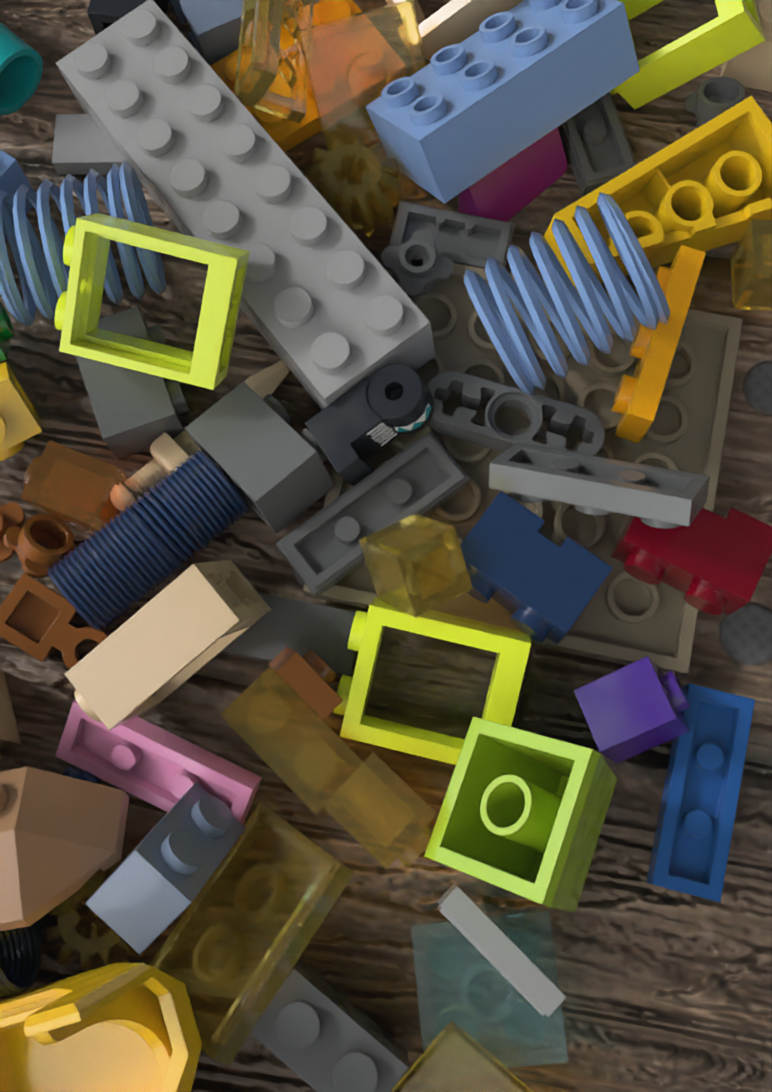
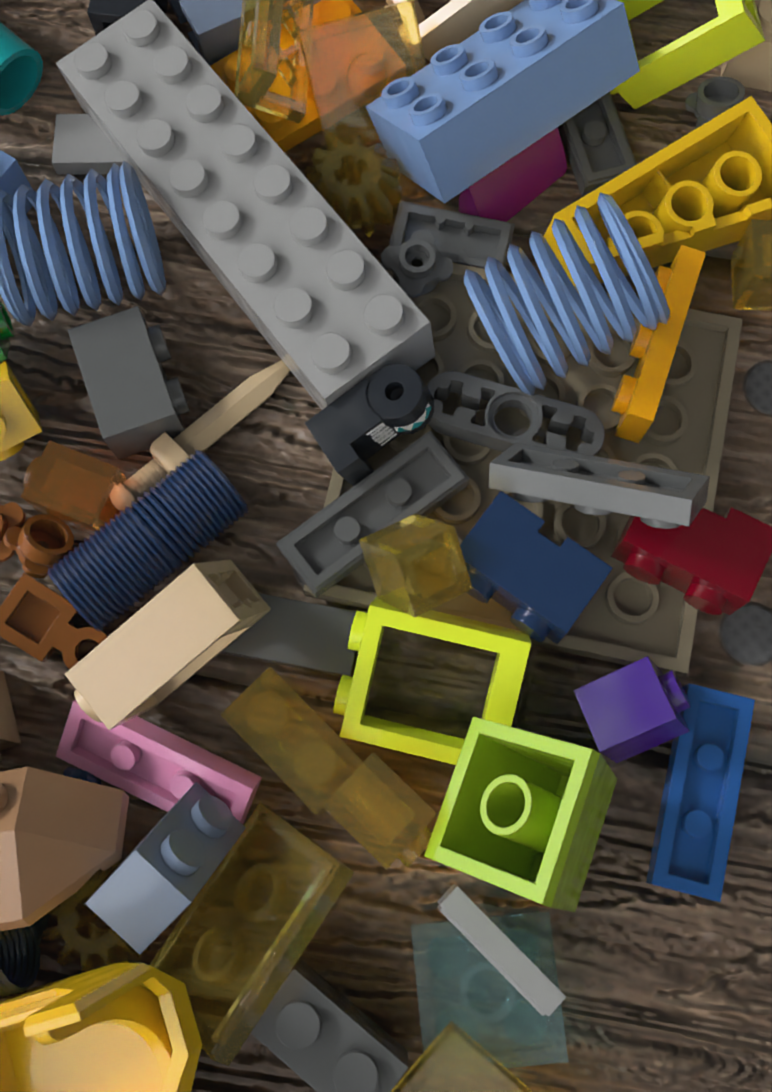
(80, 306): neon yellow window -> none
(263, 455): dark grey brick -> none
(308, 678): dark orange plate -> none

